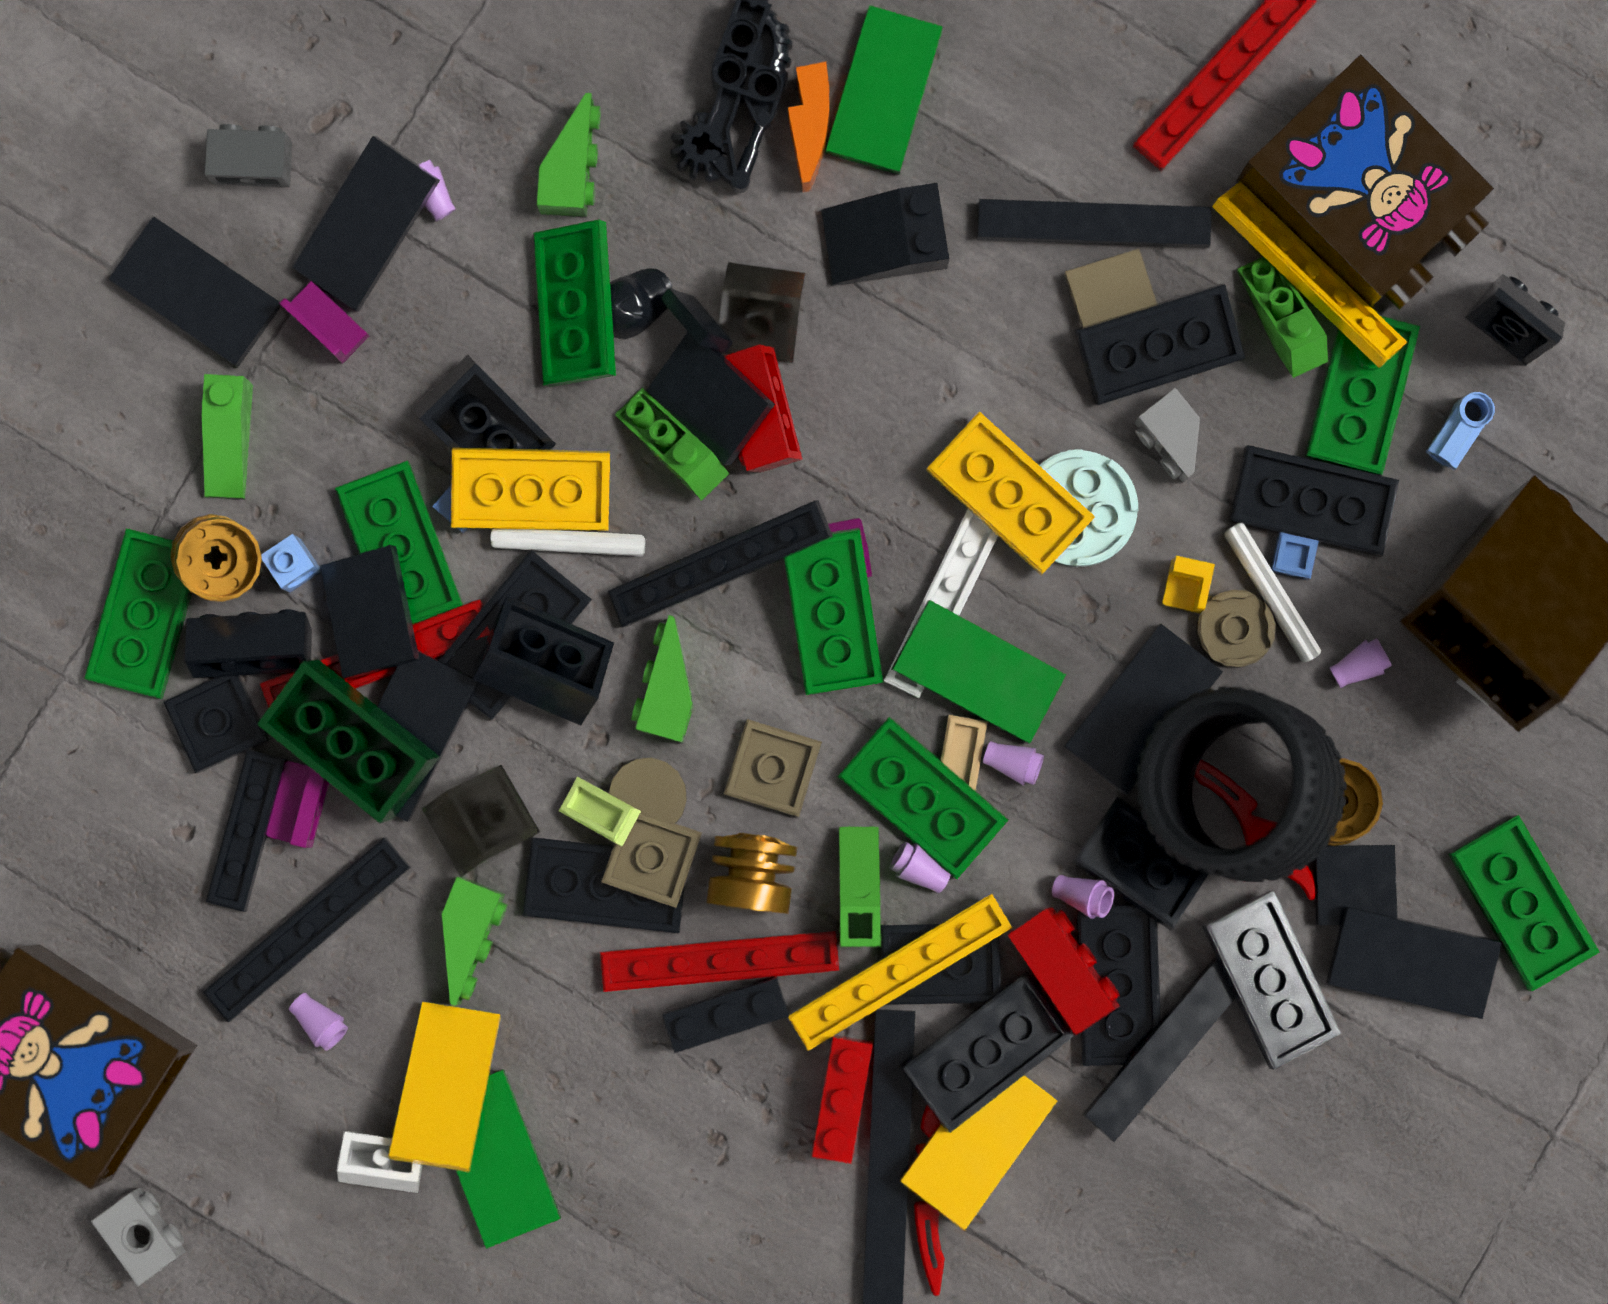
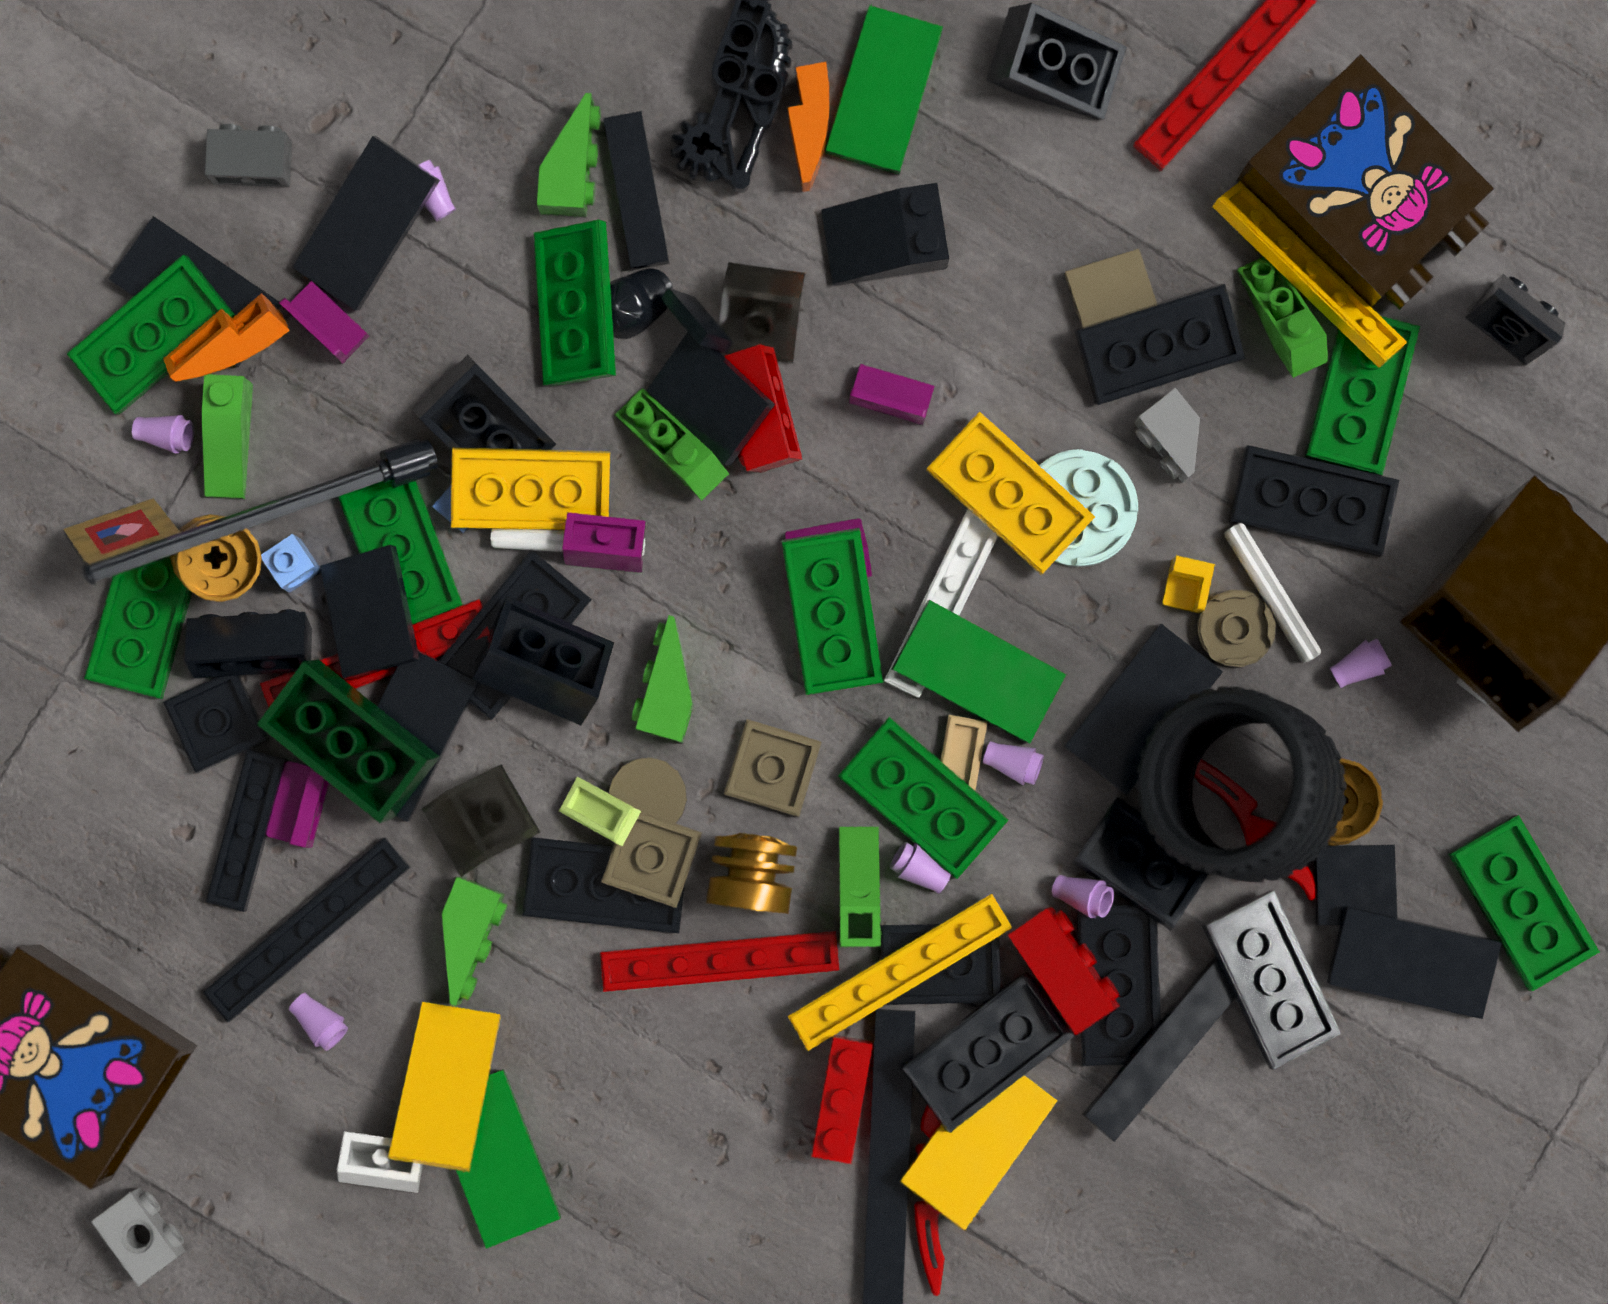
(128, 349): none -> green tile
(147, 534): none -> black flag
(166, 432): none -> lavender cone
(227, 340): none -> orange slope
(604, 542): none -> magenta panel
(636, 190): none -> black tile
(720, 563): black tile -> none
(725, 1014): black brick -> none
(891, 394): none -> magenta panel
(1056, 61): none -> black slope
(1094, 223): black tile -> none
(1294, 556): medium blue tile -> none
(1459, 431): light blue piece -> none

